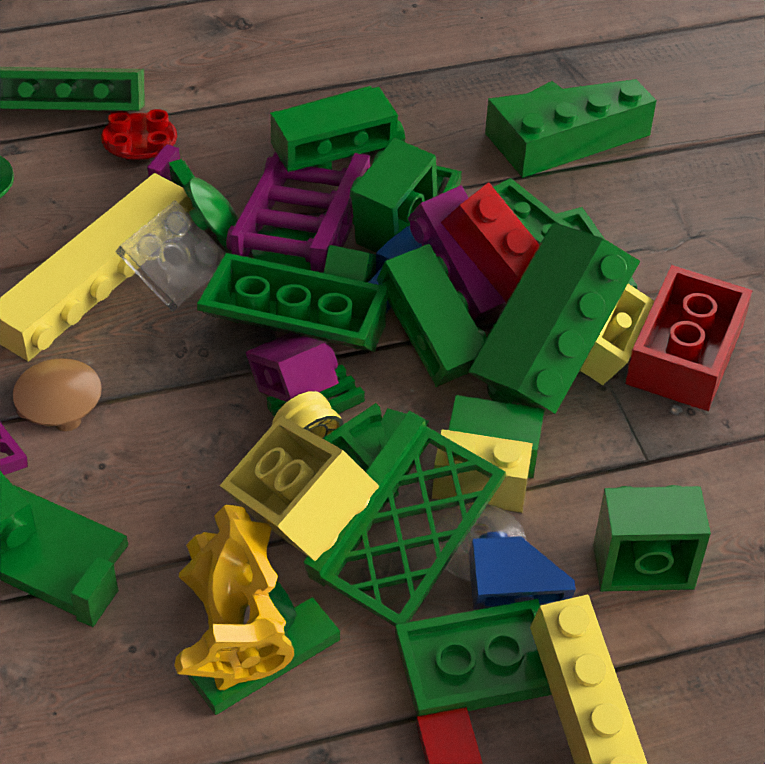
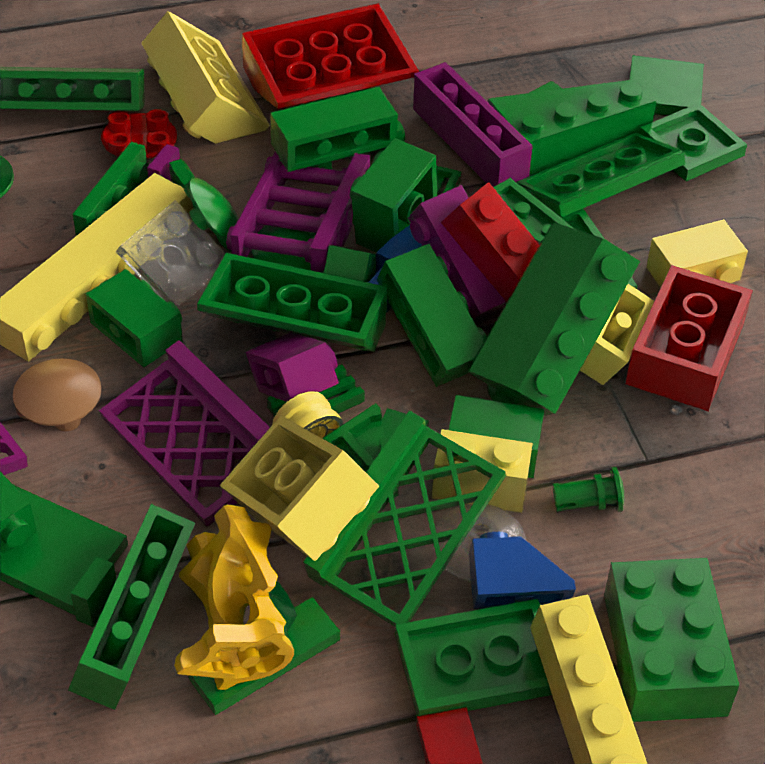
(117, 182): none -> green plate
(131, 607): none -> green brick
(134, 317): none -> green brick
(202, 82): none -> light yellow slope
(215, 399): none -> magenta fence
(325, 56): none -> red slope
(471, 125): none -> magenta brick
(590, 492): none -> green pin
(602, 173): none -> green tile
(651, 538): green brick -> none
(670, 82): none -> green tile
(670, 640): none -> green brick
(700, 136): none -> green plate
(703, 249): none -> light yellow brick

